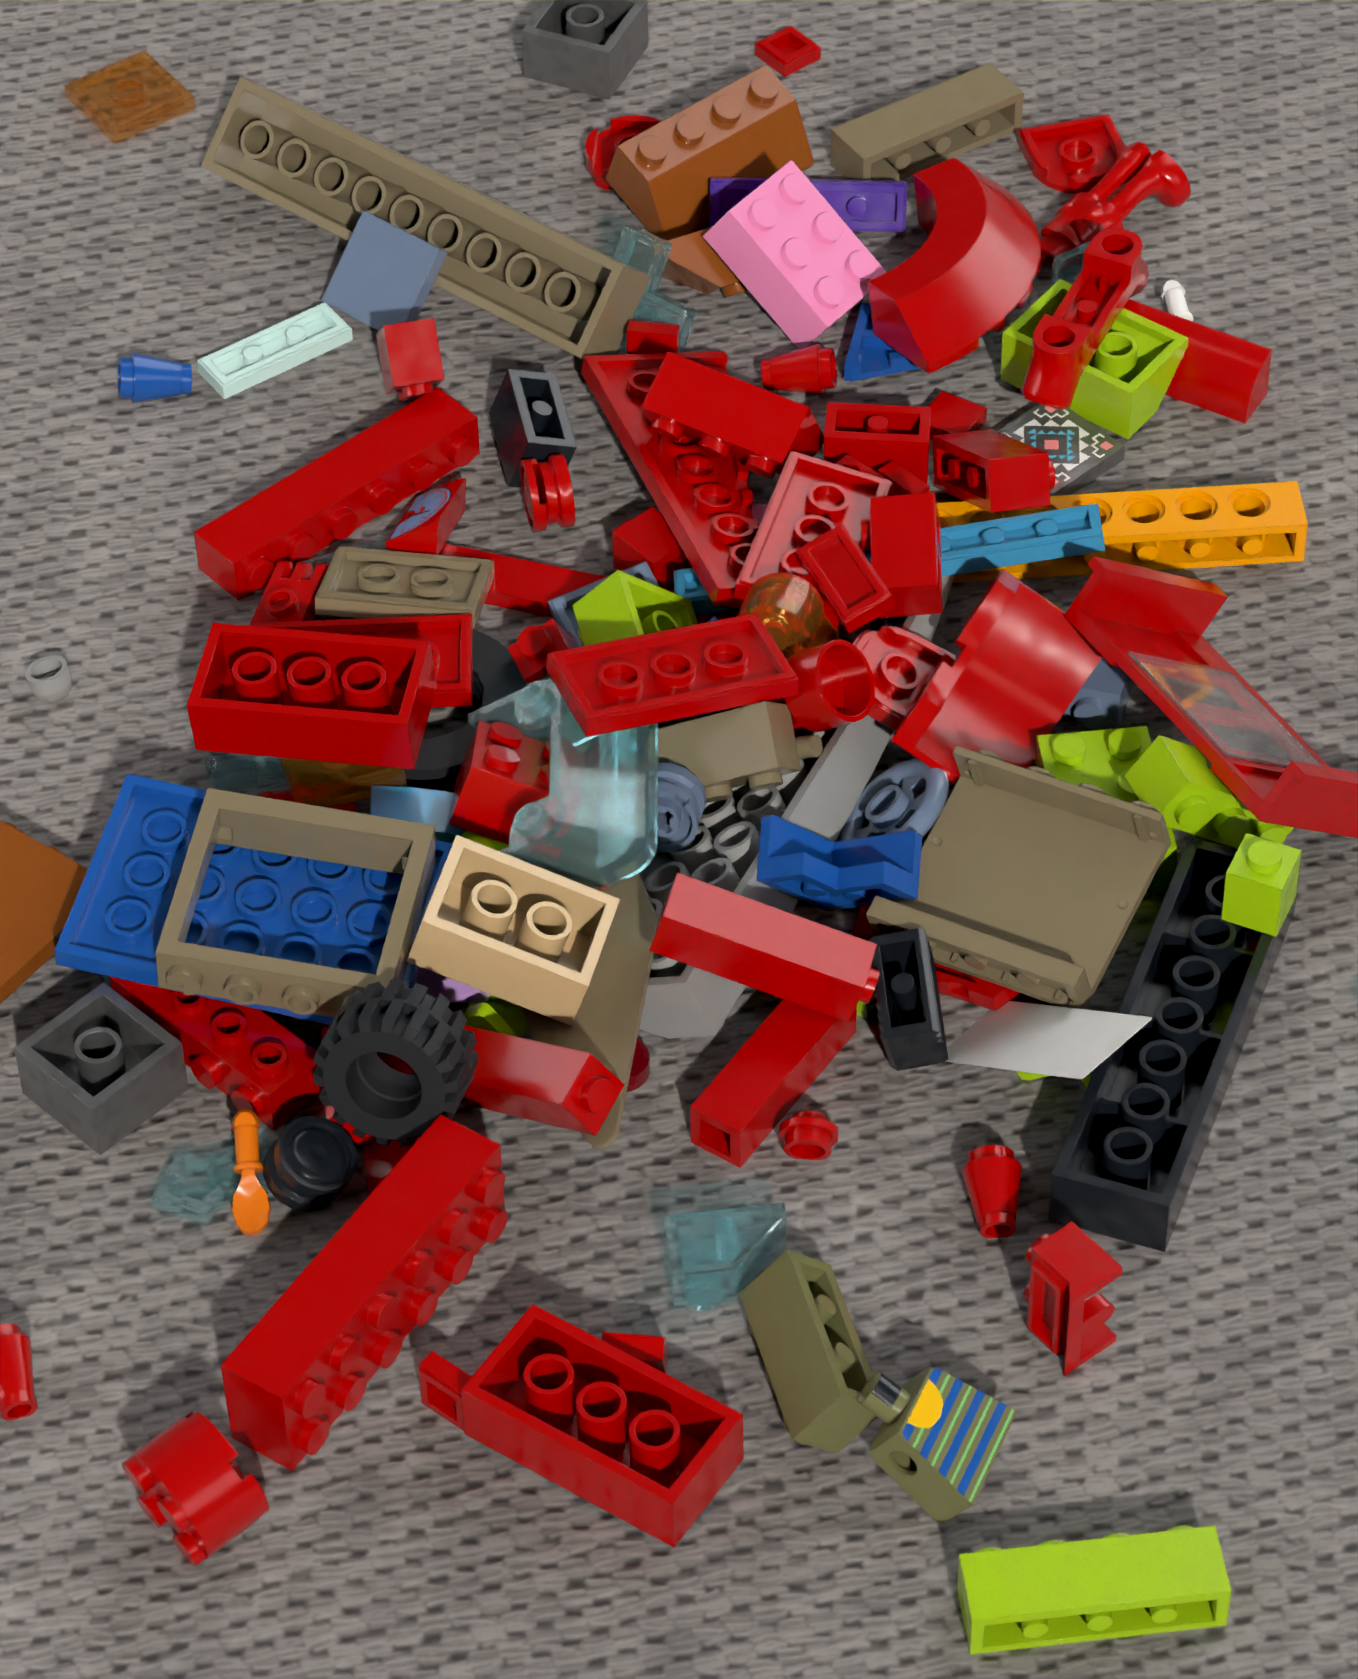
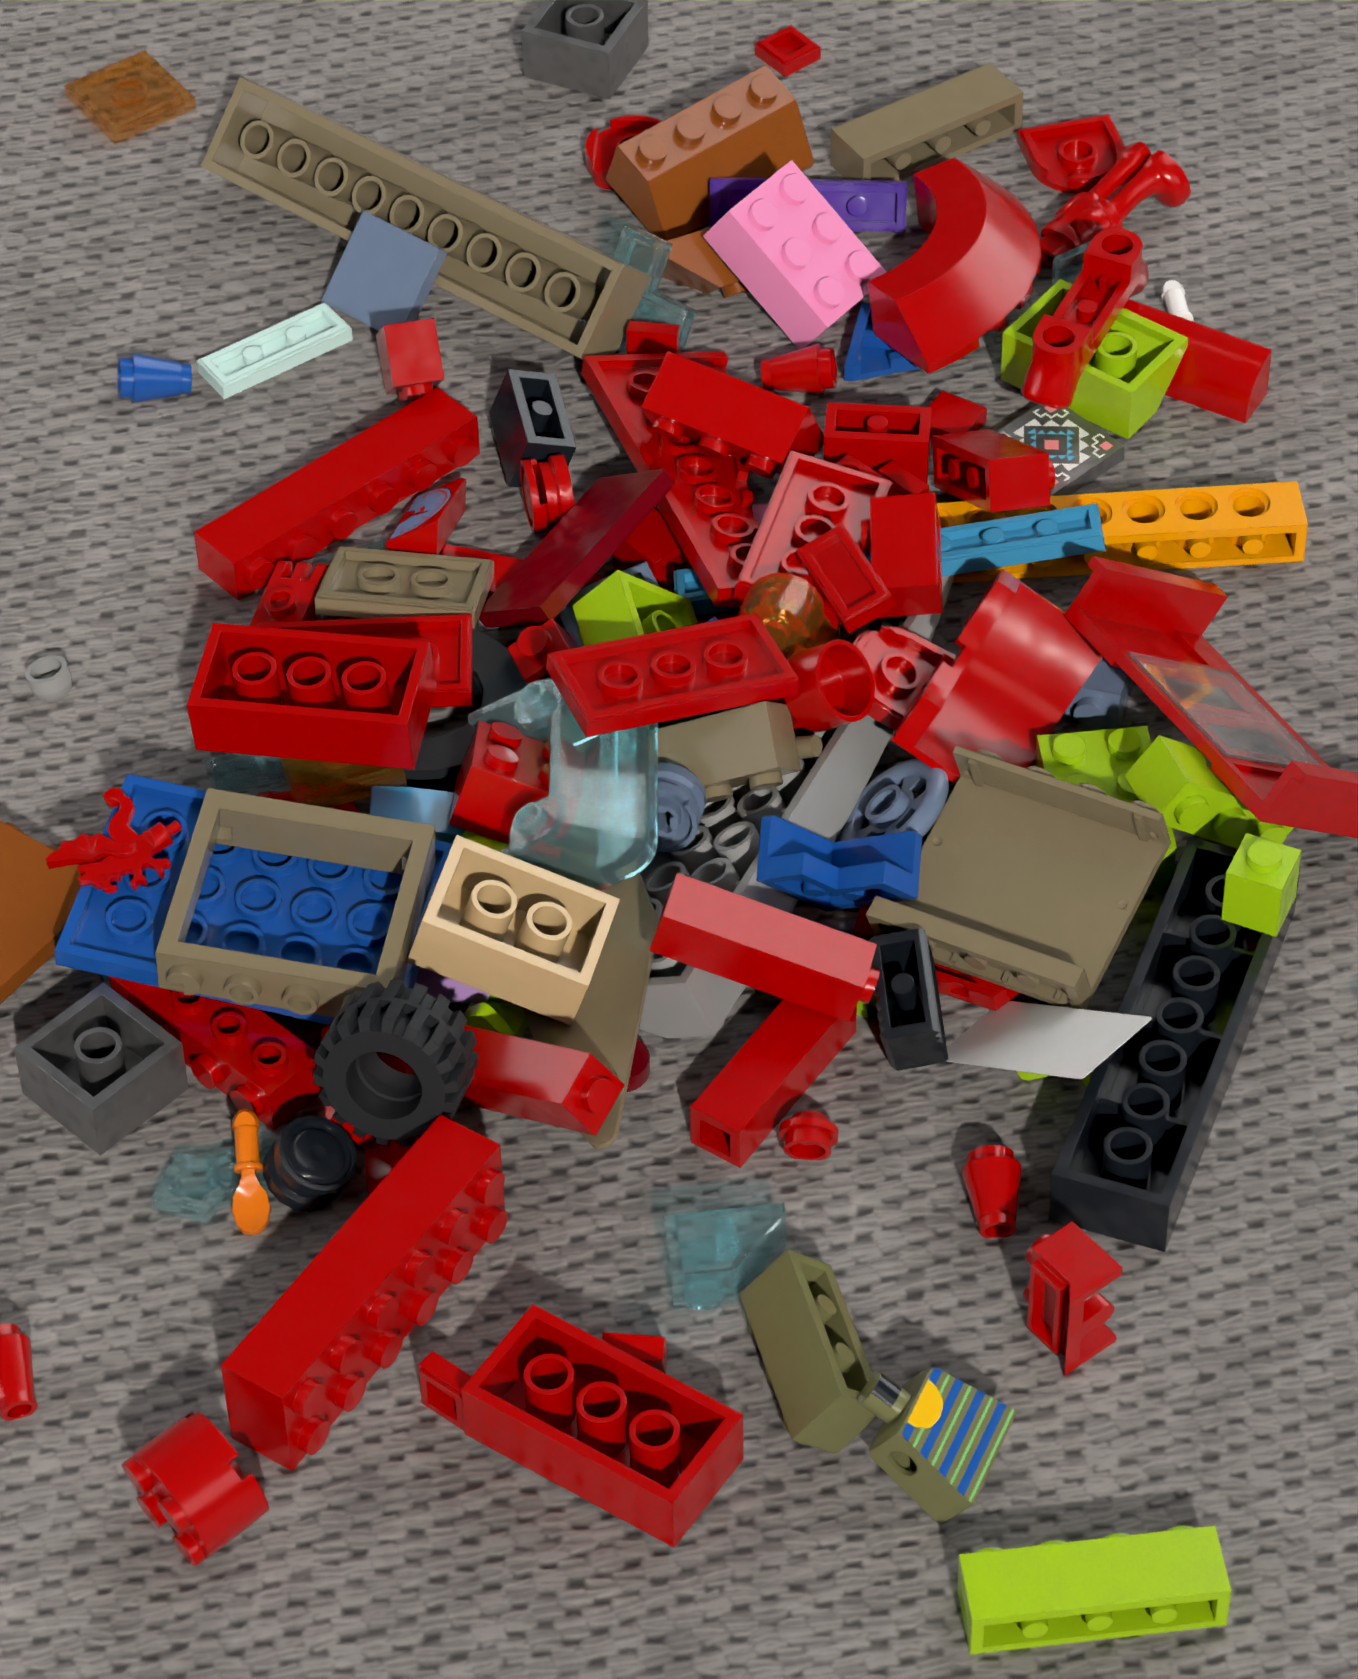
(126, 852): none -> red piece
(575, 548): none -> dark red tile

